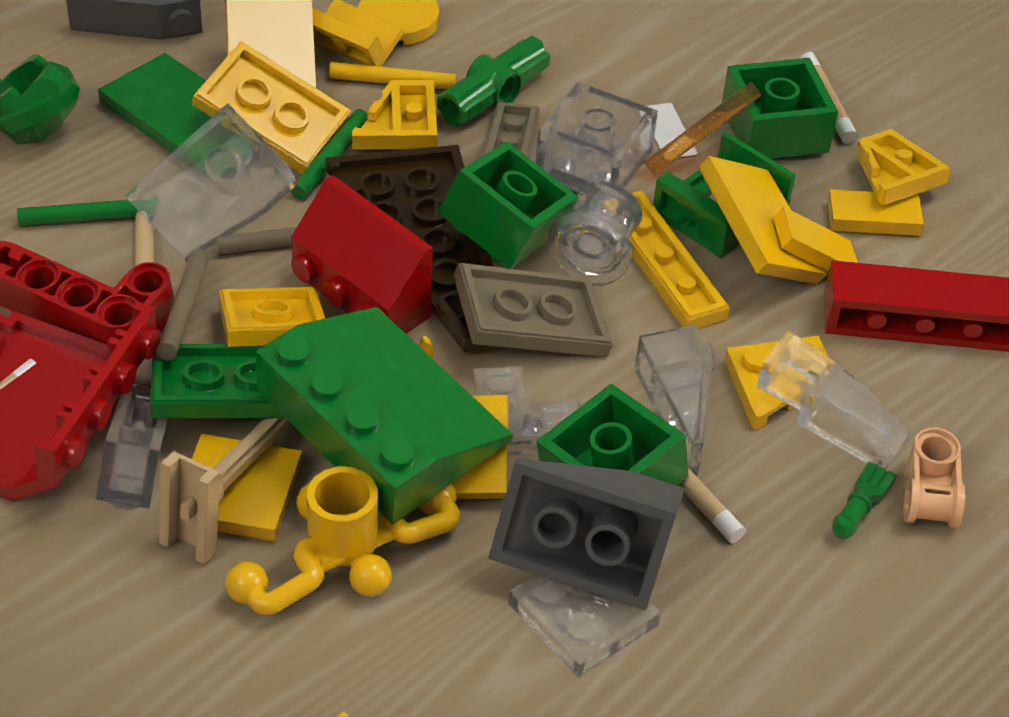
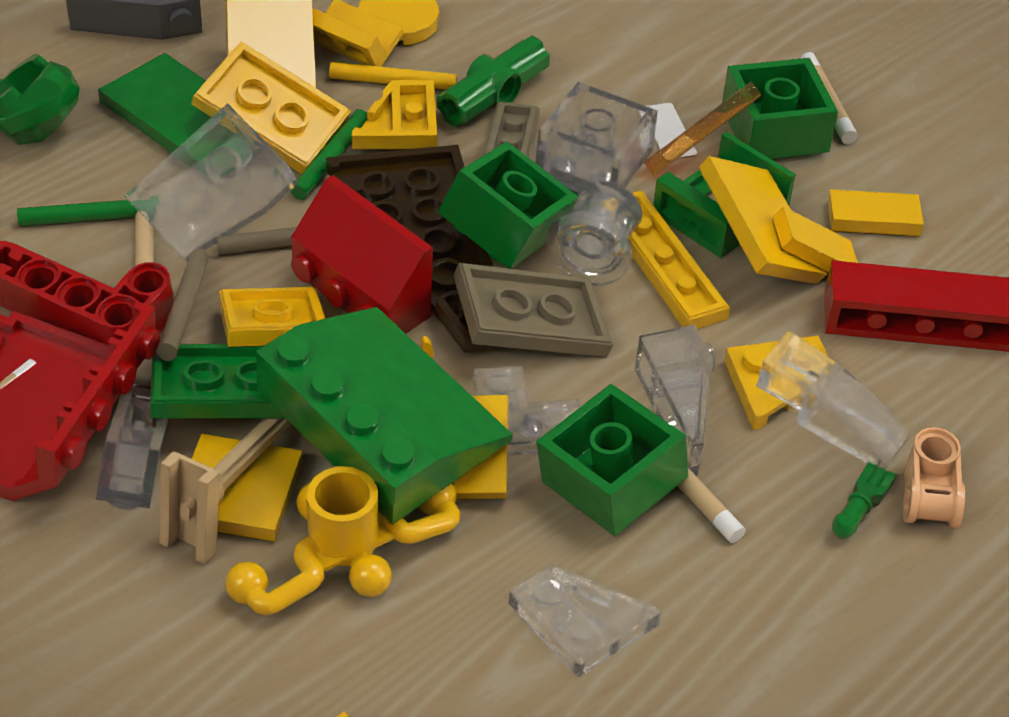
(587, 527): dark grey slope -> none
(898, 166): yellow wing -> none

